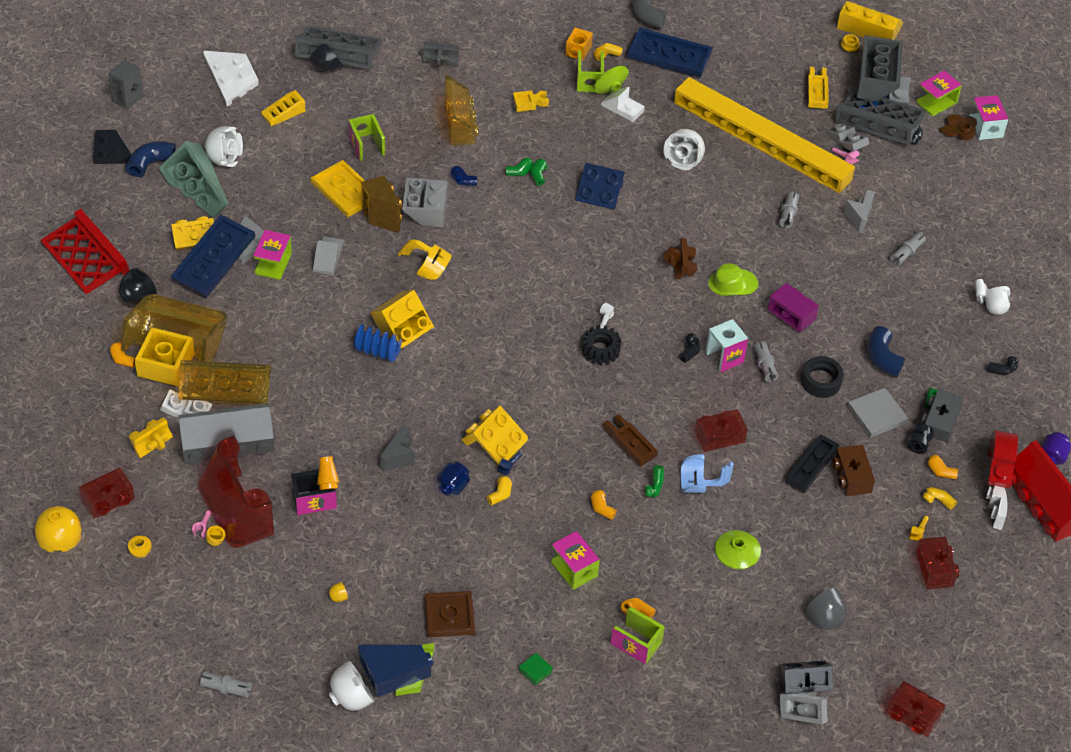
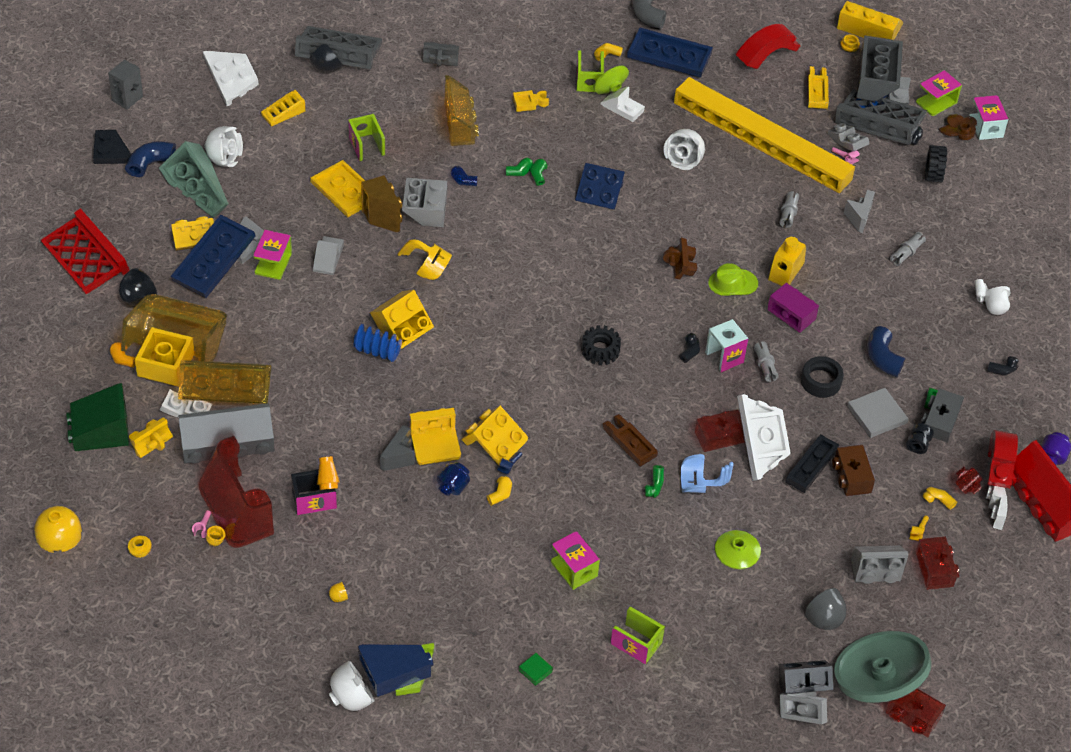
(99, 420): none -> dark green slope
(106, 493): clear red brick -> none
(226, 684): light grey pin -> none
(434, 436): none -> yellow bracket
(449, 614): reddish brown tile -> none
(579, 40): light orange brick -> none
(599, 505): light orange arm -> none
(607, 311): white hand -> none
(639, 605): light orange arm -> none
(764, 435): none -> white wing
(765, 42): none -> red arch
(793, 255): none -> yellow torso
(878, 563): none -> light grey slope
(882, 666): none -> sand green dish
(936, 163): none -> black tyre
(940, 469): light orange arm -> none
(969, 480): none -> clear red gear

